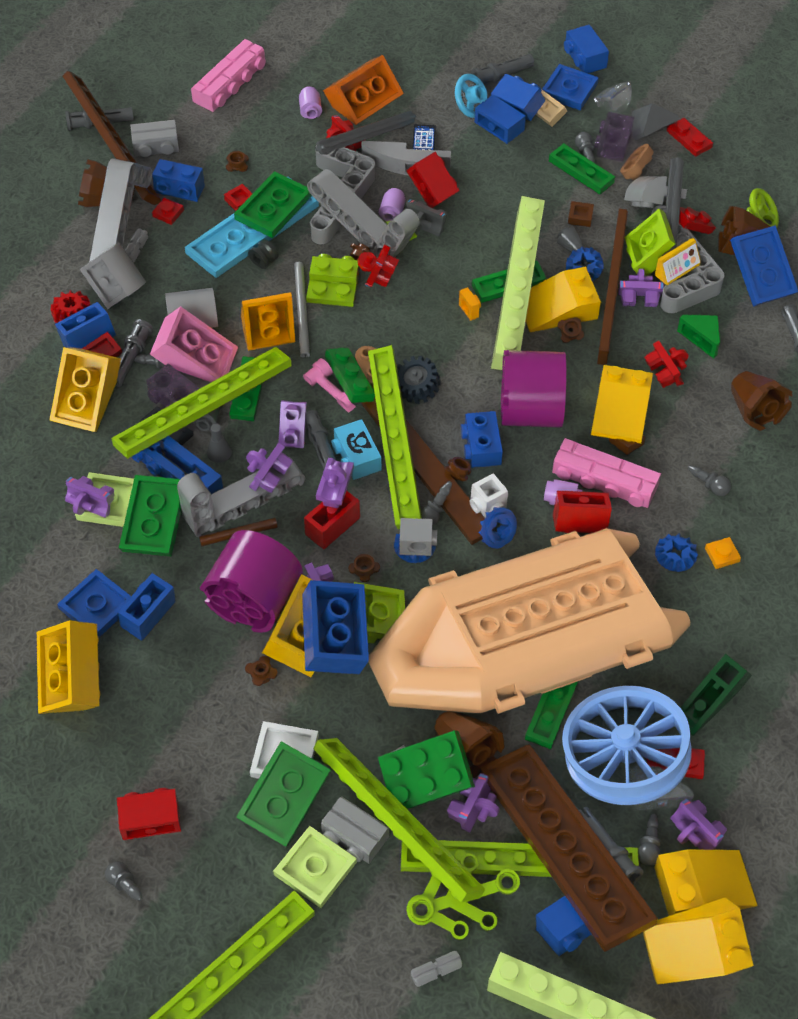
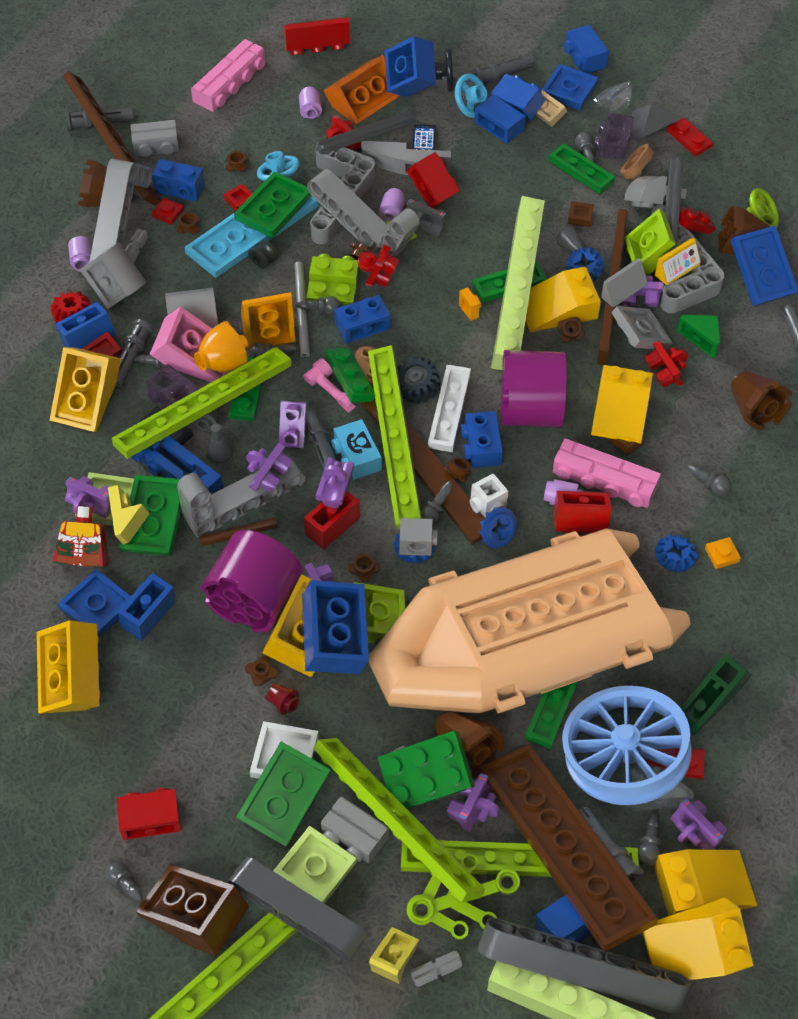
(79, 251): none -> lavender brick
(82, 541): none -> torso
(125, 517): none -> light yellow slope
(188, 223): none -> reddish brown plate
(194, 908): none -> reddish brown slope
(222, 349): none -> light orange piece
(260, 348): none -> dark grey bar
(277, 162): none -> medium azure piece
(283, 698): none -> dark red hose
(298, 909): none -> dark grey beam
(316, 35): none -> red slope
(322, 305): none -> dark grey bar
(362, 319): none -> blue brick
(393, 954): none -> light yellow slope
(413, 67): none -> blue piece
(449, 408): none -> white plate
(583, 965): none -> dark grey beam
(624, 283): none -> light grey slope
(641, 327): none -> light grey plate

